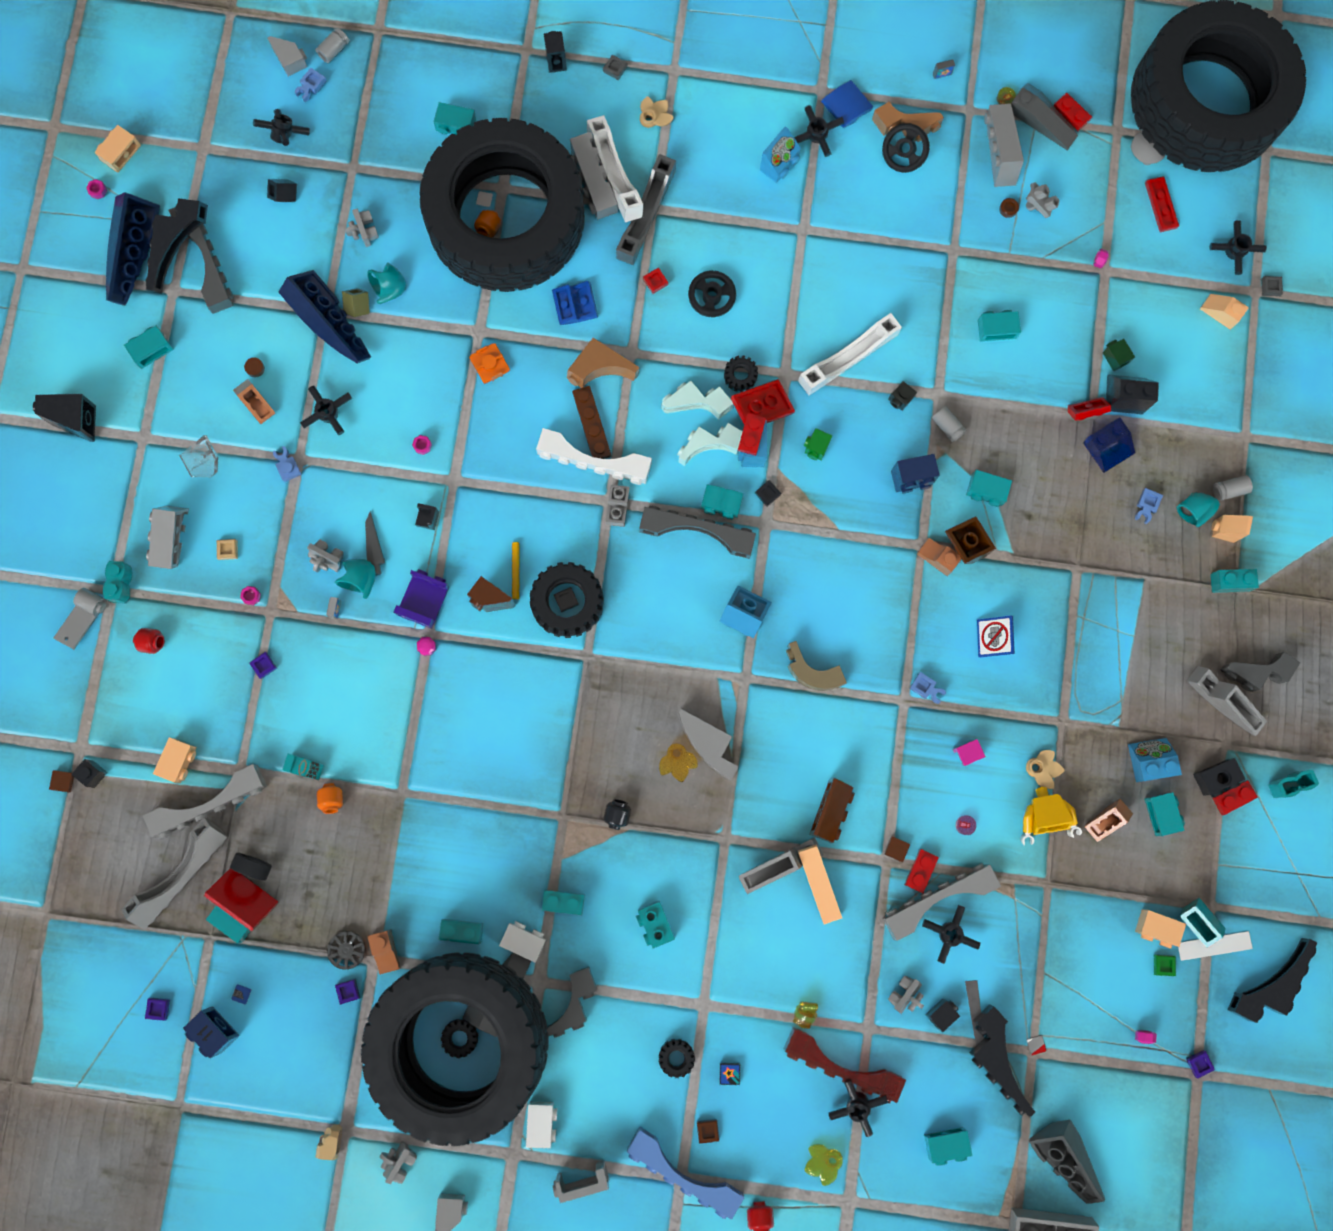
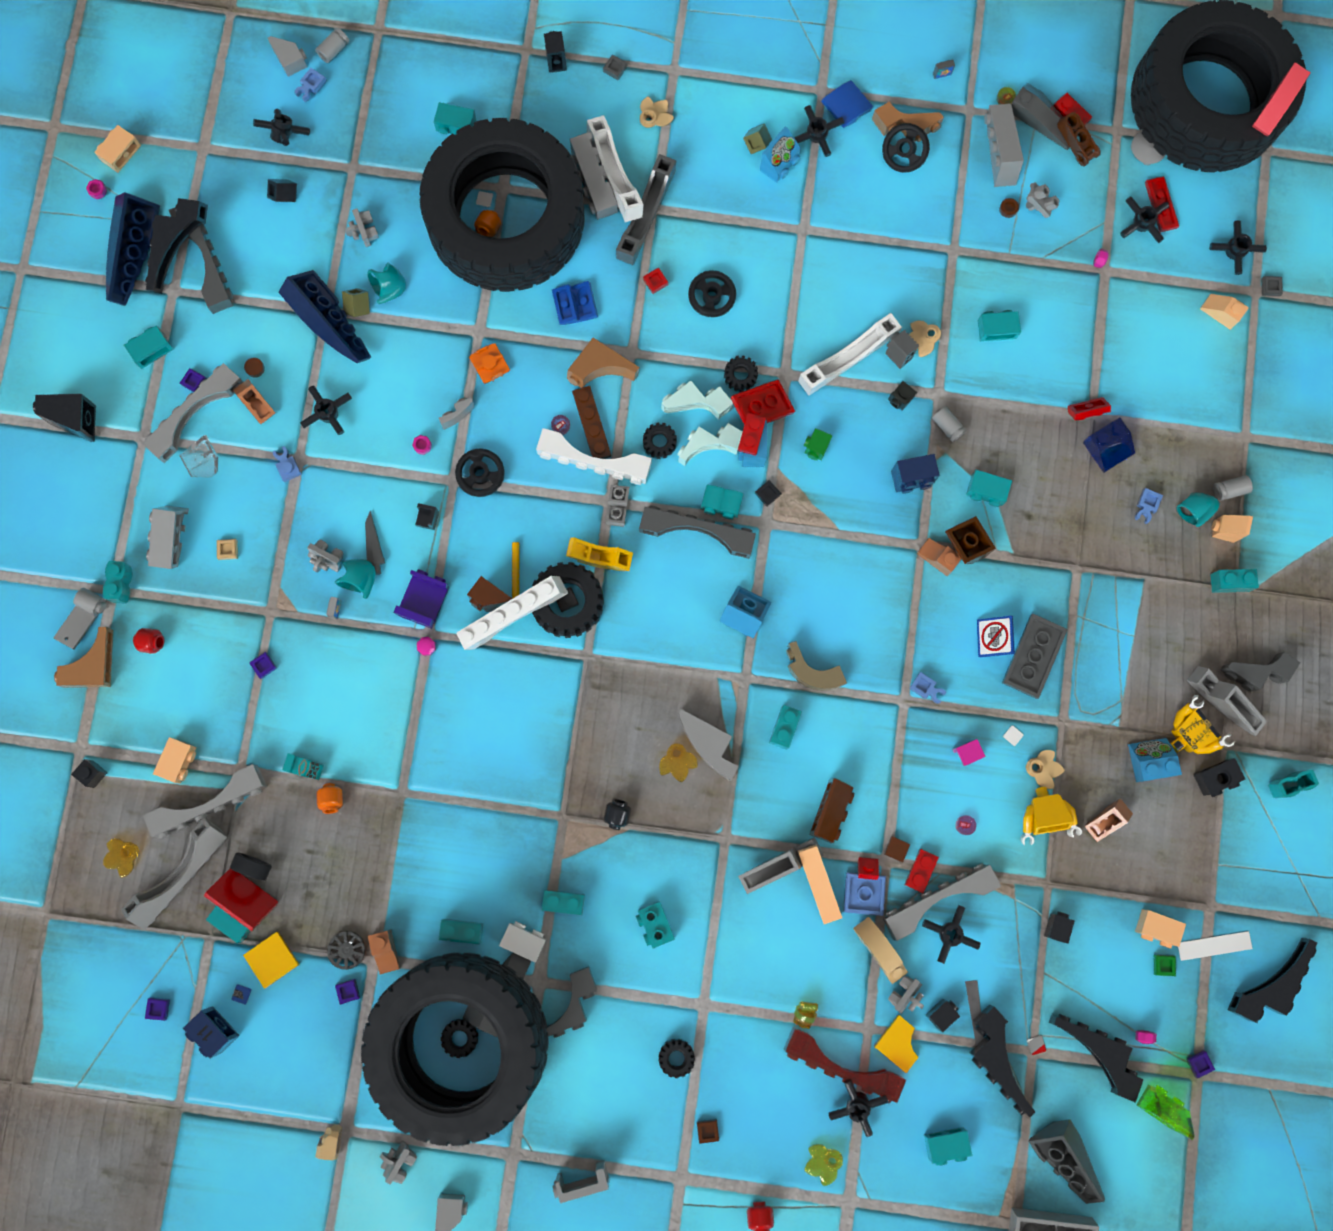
(61, 781): reddish brown tile -> none
(92, 668): none -> medium nougat arch
(119, 858): none -> clear yellow plate
(166, 437): none -> light grey arch
(192, 380): none -> dark purple tile
(250, 595): dark pink tile -> none
(271, 960): none -> yellow tile
(463, 408): none -> light grey slope
(476, 456): none -> black wheel
(518, 607): none -> white arch
(540, 1125): white piece -> none
(560, 424): none -> tile
(599, 556): none -> yellow arch
(663, 430): none -> black tyre
(720, 1196): medium blue arch -> none
(729, 1074): tile -> none
(757, 138): none -> olive panel
(785, 727): none -> teal brick
(864, 895): none -> medium blue tile
(868, 868): none -> red plate
(881, 950): none -> tan arch
(896, 1044): none -> yellow tile
(901, 348): none -> dark grey brick
(921, 336): none -> tan plate
(1013, 735): none -> white sticker
(1034, 656): none -> dark grey plate
(1059, 927): none -> black brick
(1086, 142): none -> reddish brown piece
(1110, 1055): none -> black arch
(1118, 354): dark green brick -> none
(1131, 394): black slope -> none
(1139, 219): none -> black bar
(1165, 814): teal piece -> none
(1167, 1110): none -> clear neon green slope
(1195, 731): none -> yellow torso
(1203, 922): teal piece -> none
(1235, 798): red plate -> none
(1281, 99): none -> coral slope

